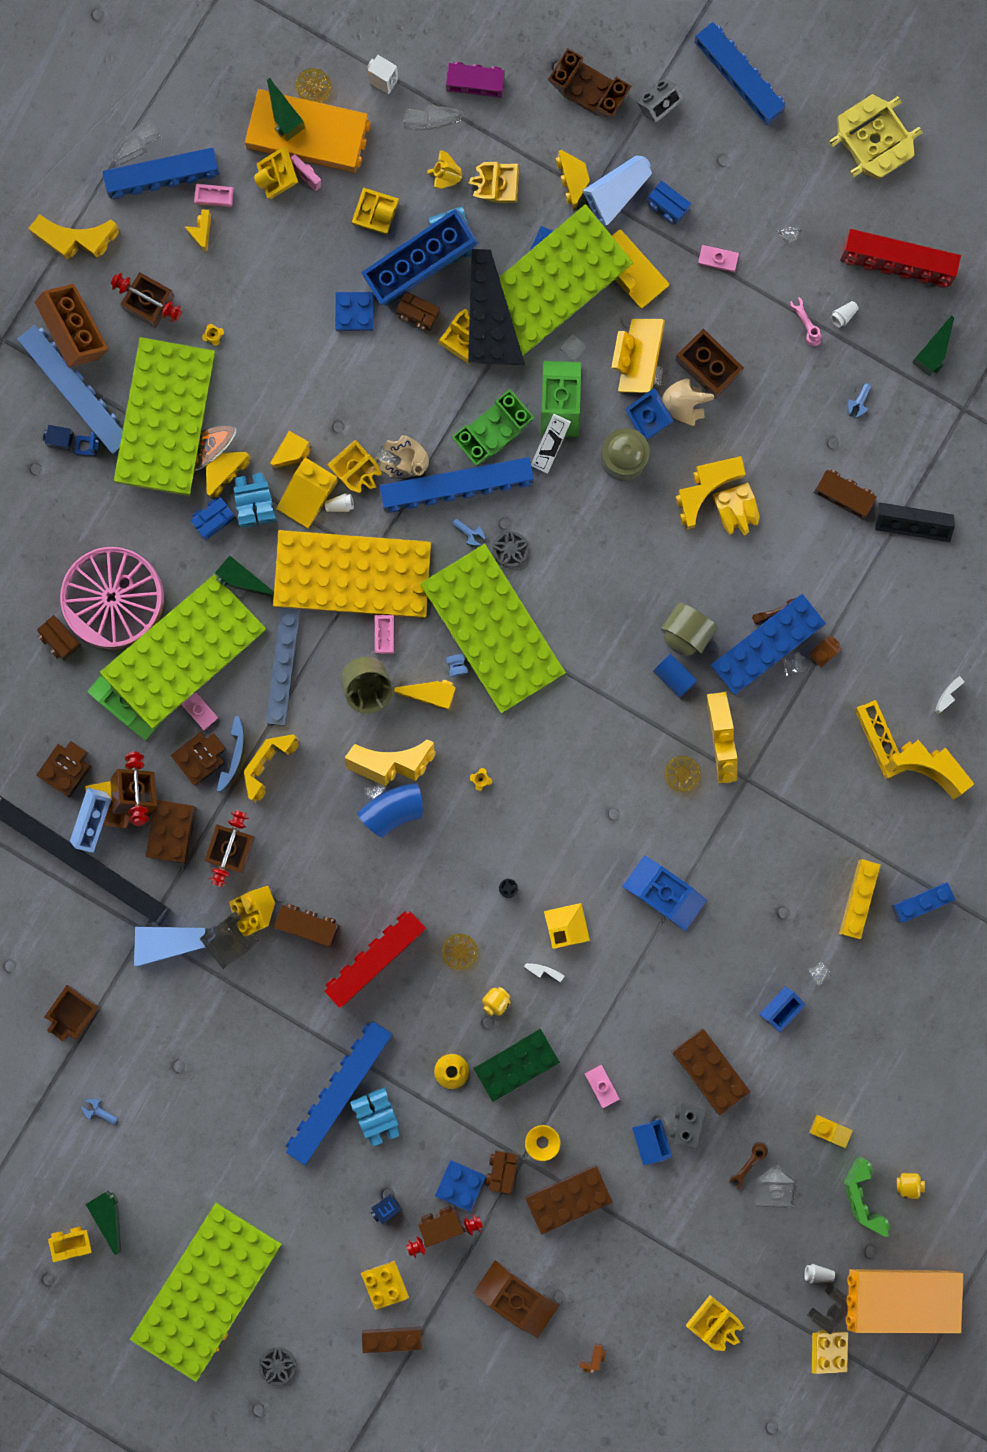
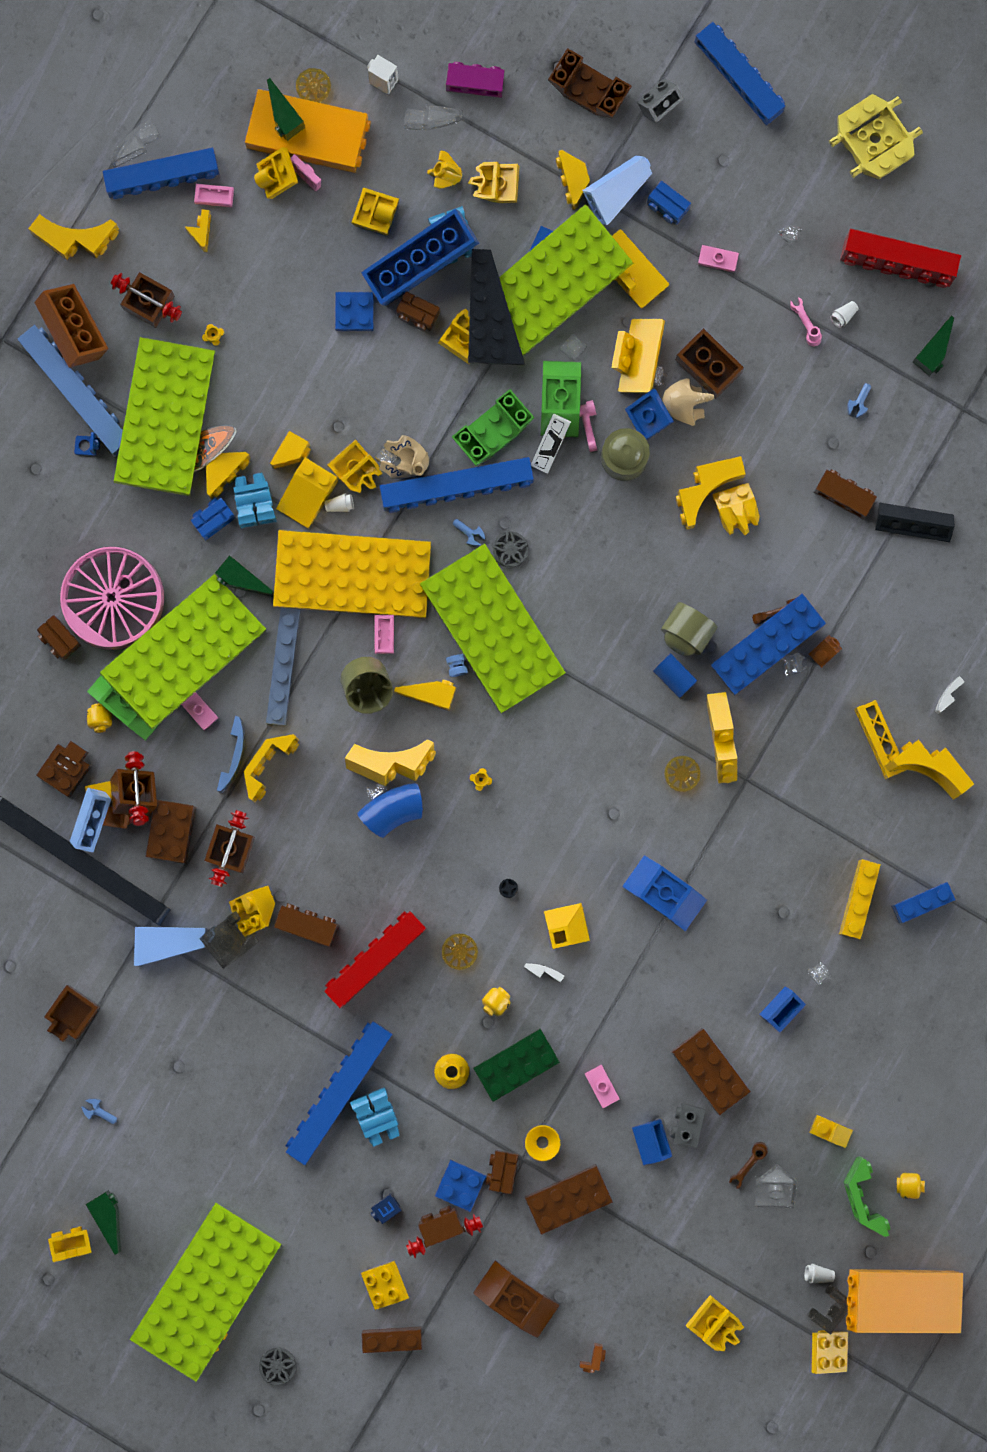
(58, 437): dark blue brick -> none
(99, 718): none -> yellow head
(200, 757): reddish brown piece -> none
(586, 411): none -> bright pink brick

